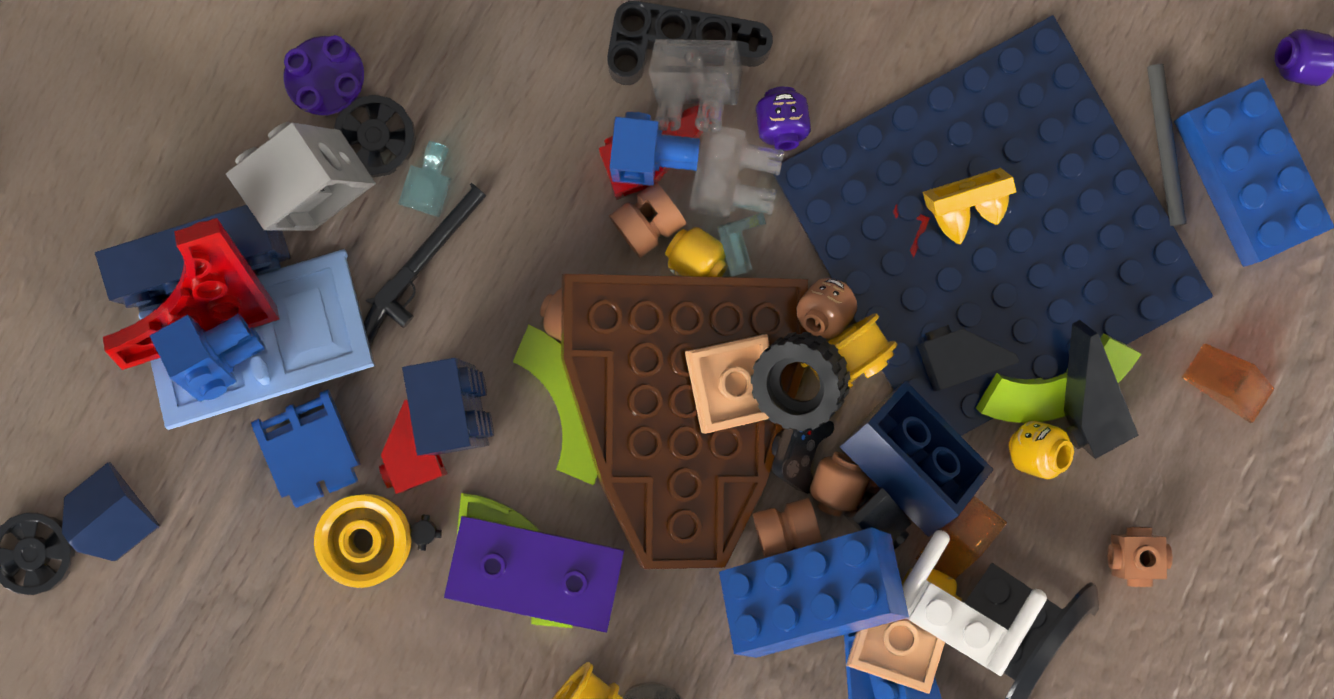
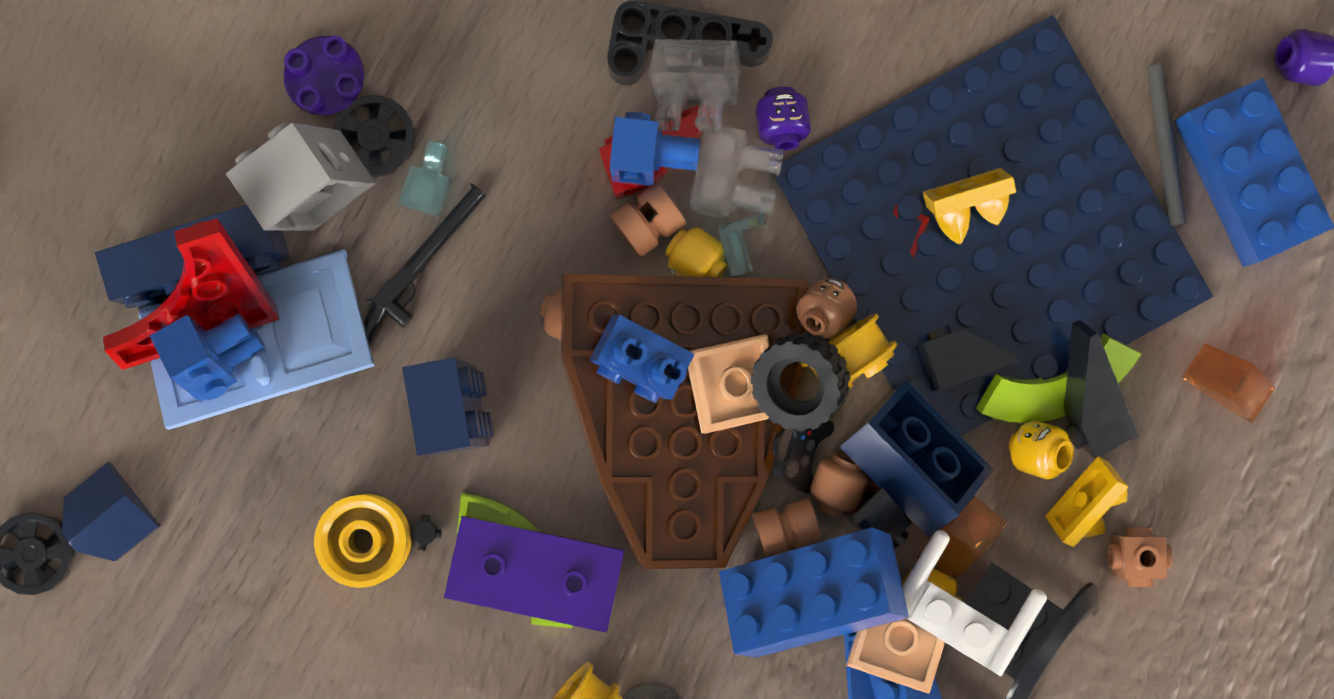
(308, 450): blue plate -> none
(401, 464): red slope -> none
(542, 358): lime tile -> none
(641, 358): none -> blue brick
(1086, 501): none -> yellow tile

